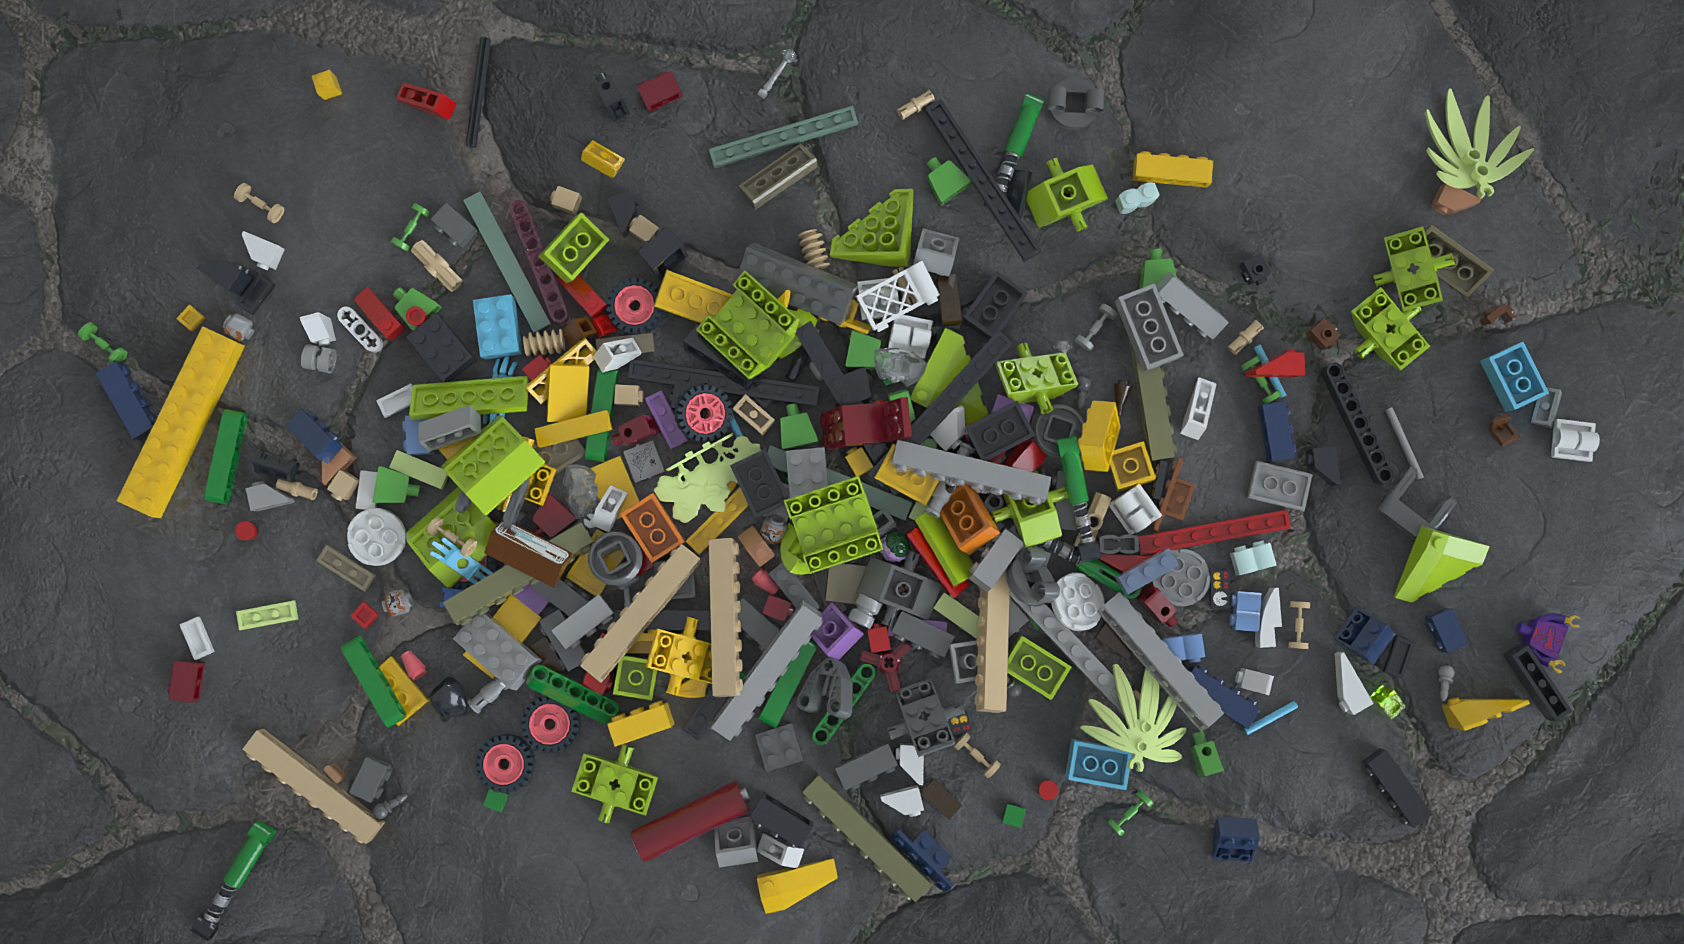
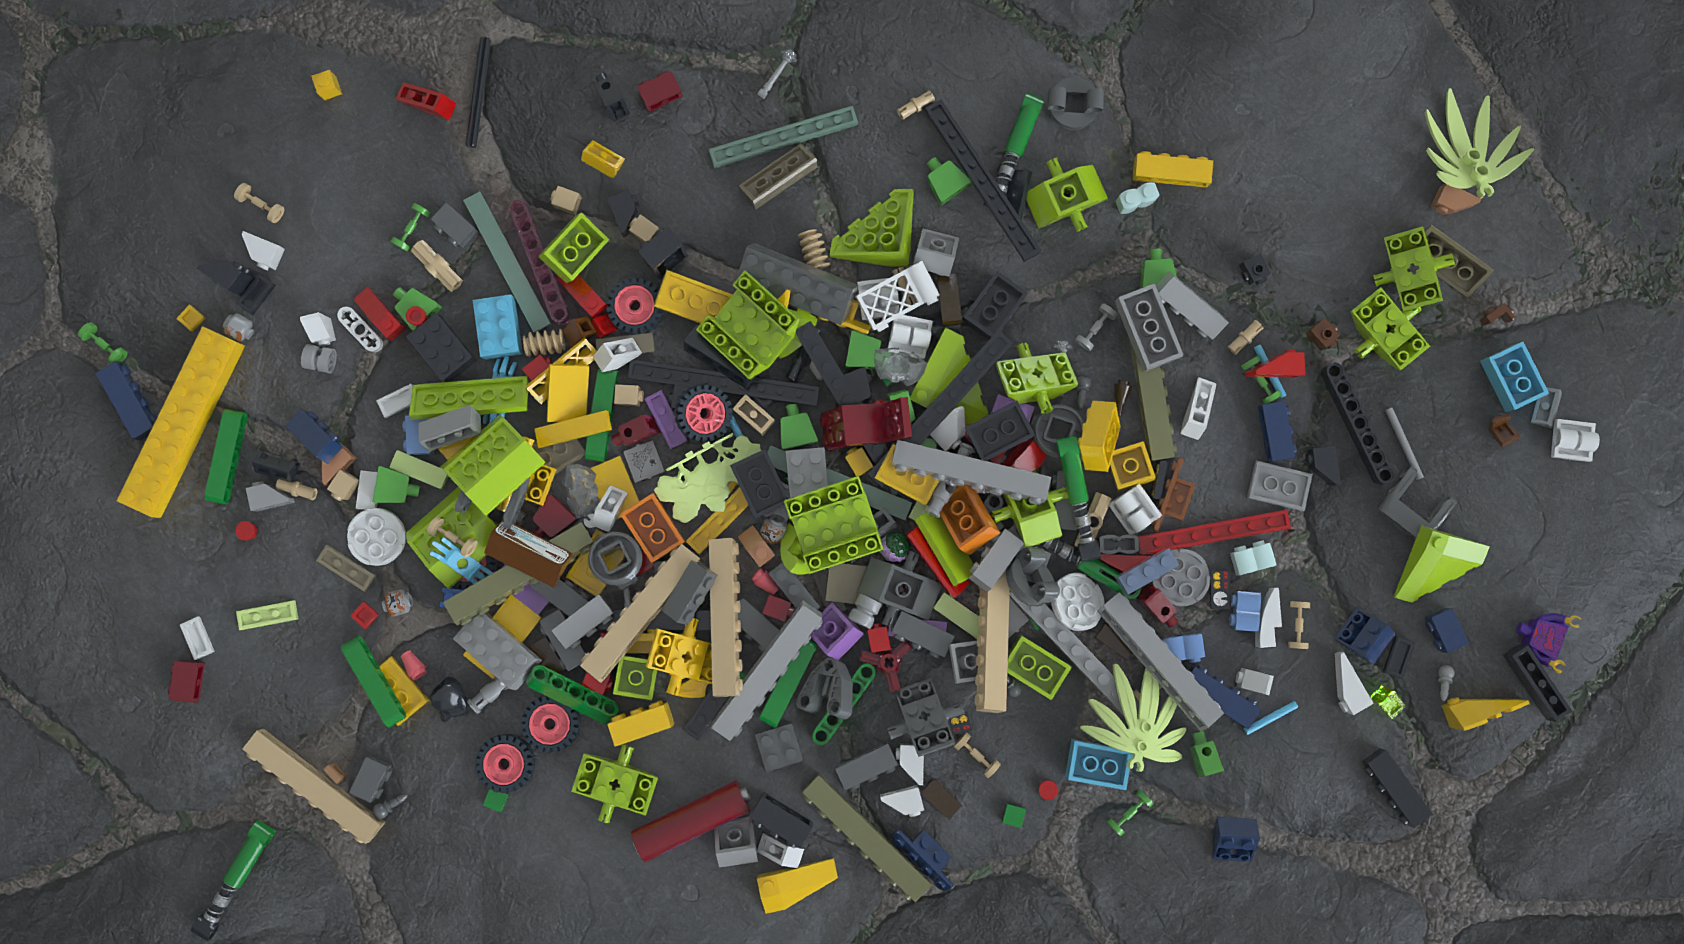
(689, 592): none -> dark grey brick

